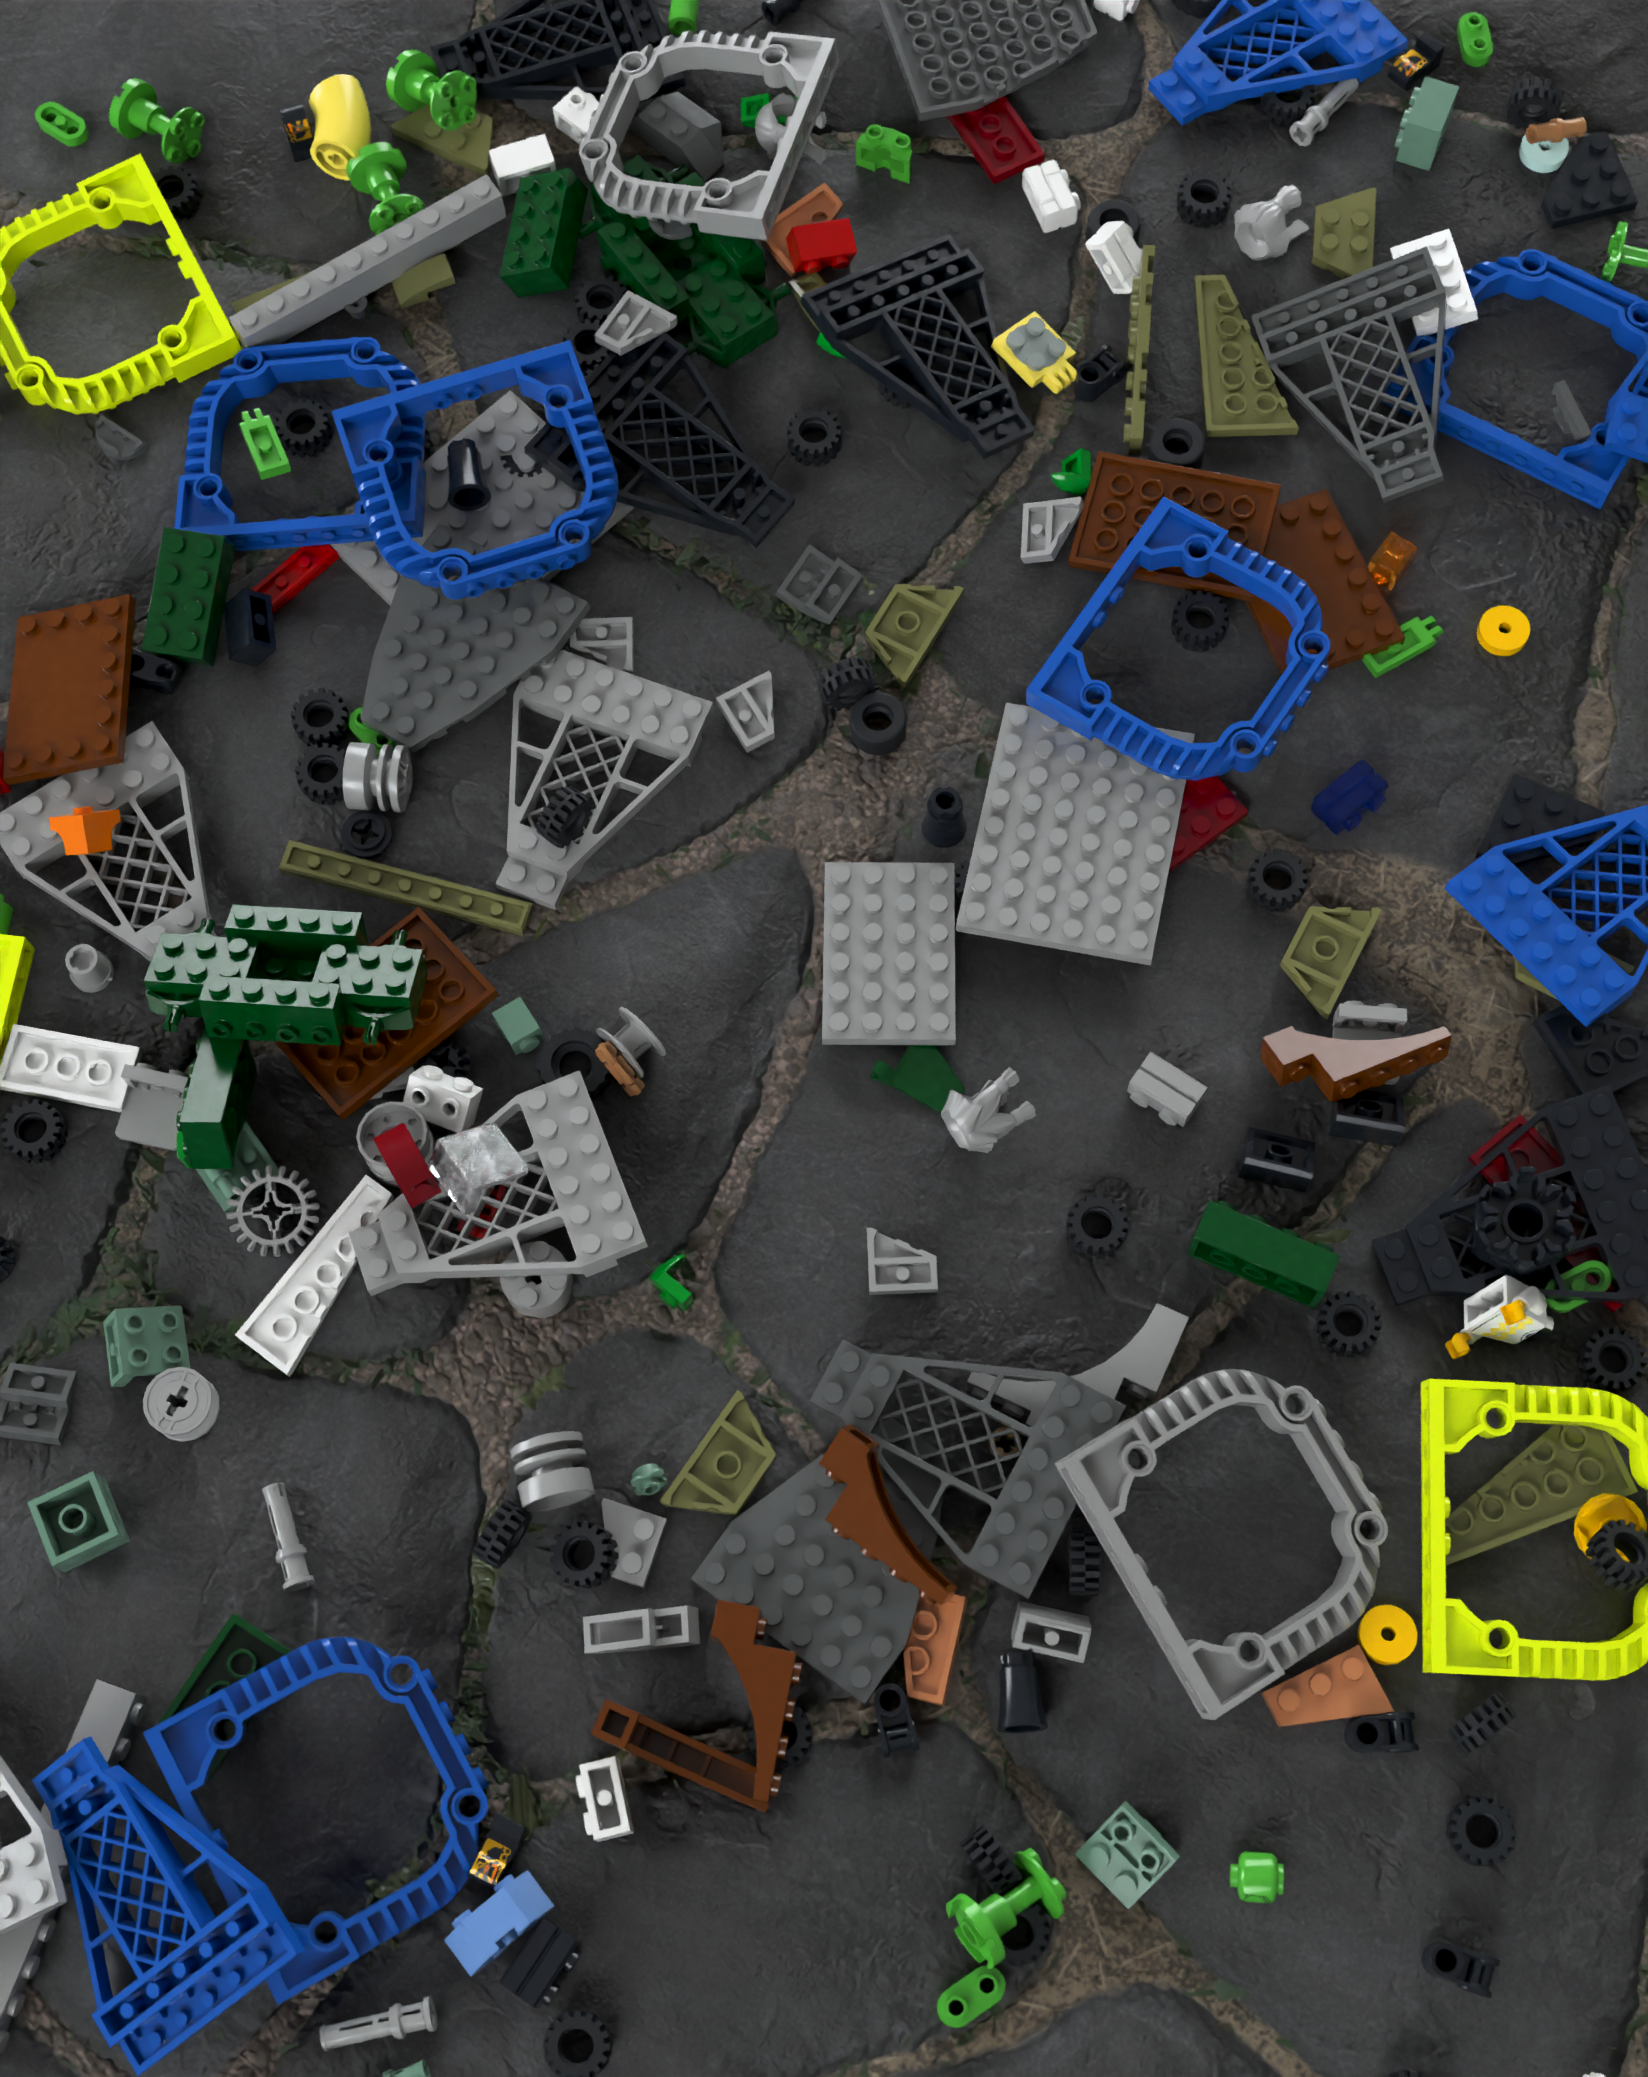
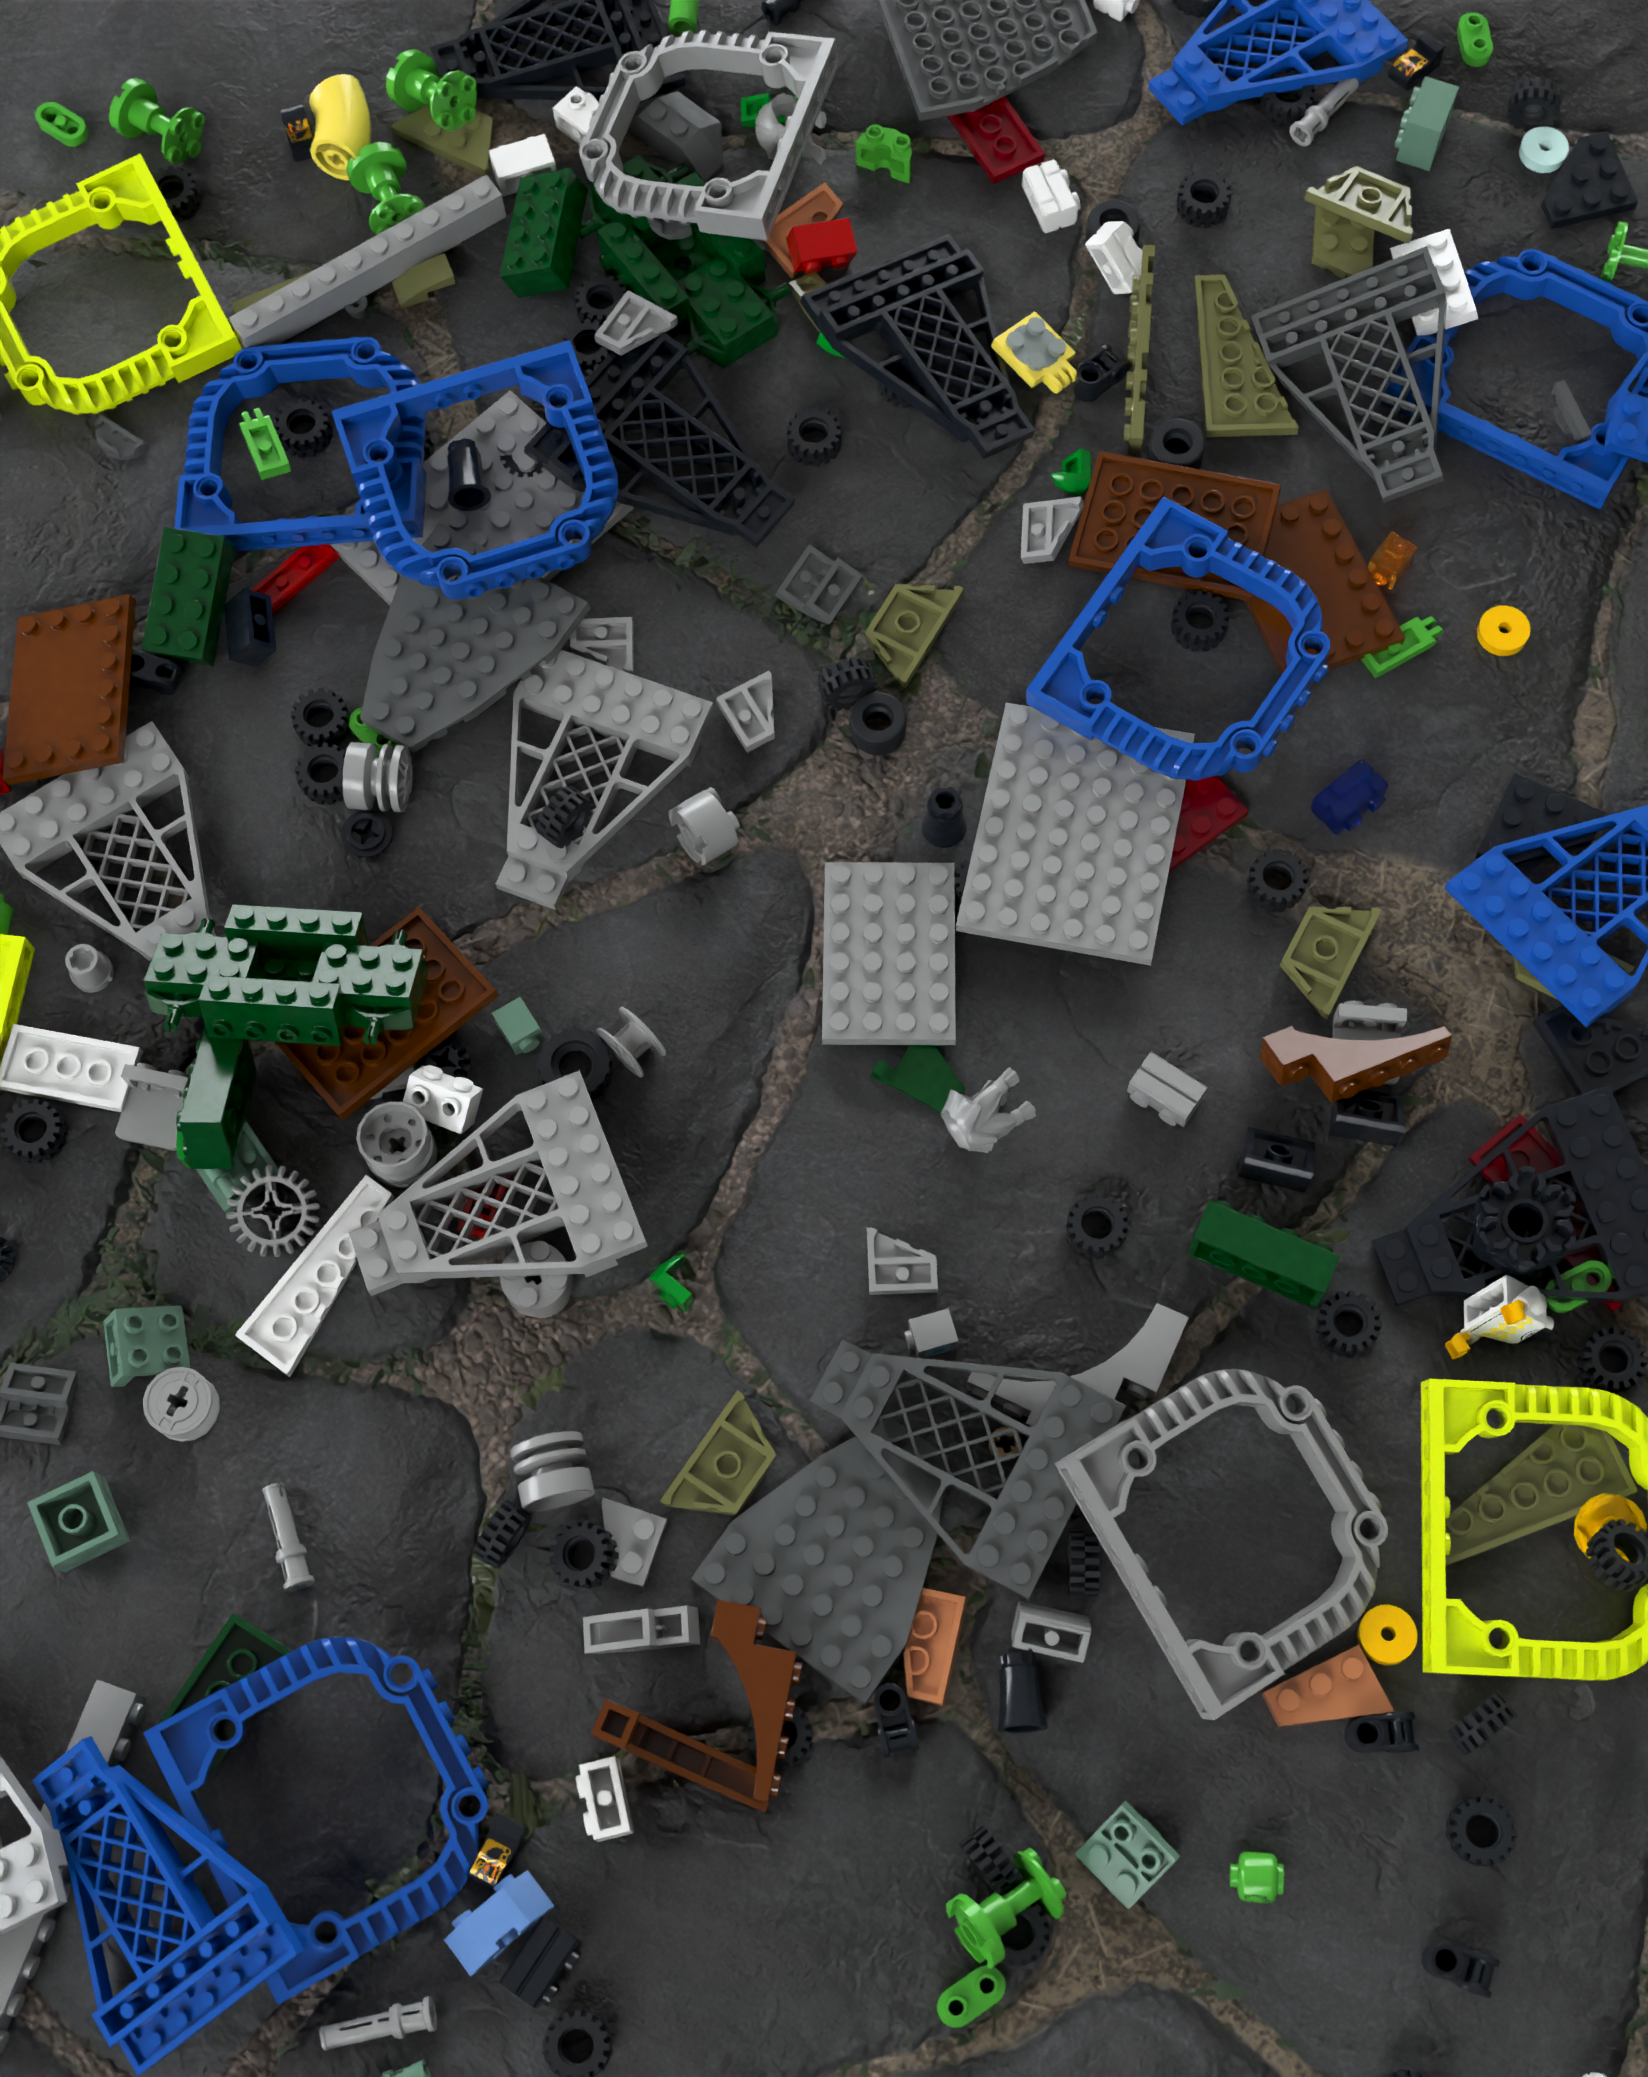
(86, 830): orange brick -> none
(406, 887): olive tile -> none
(407, 1165): dark red brick -> none
(473, 1162): clear bracket -> none
(619, 1068): medium nougat axle -> none
(648, 1479): sand green plate -> none
(704, 826): none -> light grey brick
(869, 1517): reddish brown arch -> none
(931, 1334): none -> light grey brick
(1262, 225): light grey piece -> none
(1368, 201): none -> olive wing
(1556, 130): medium nougat pin -> none

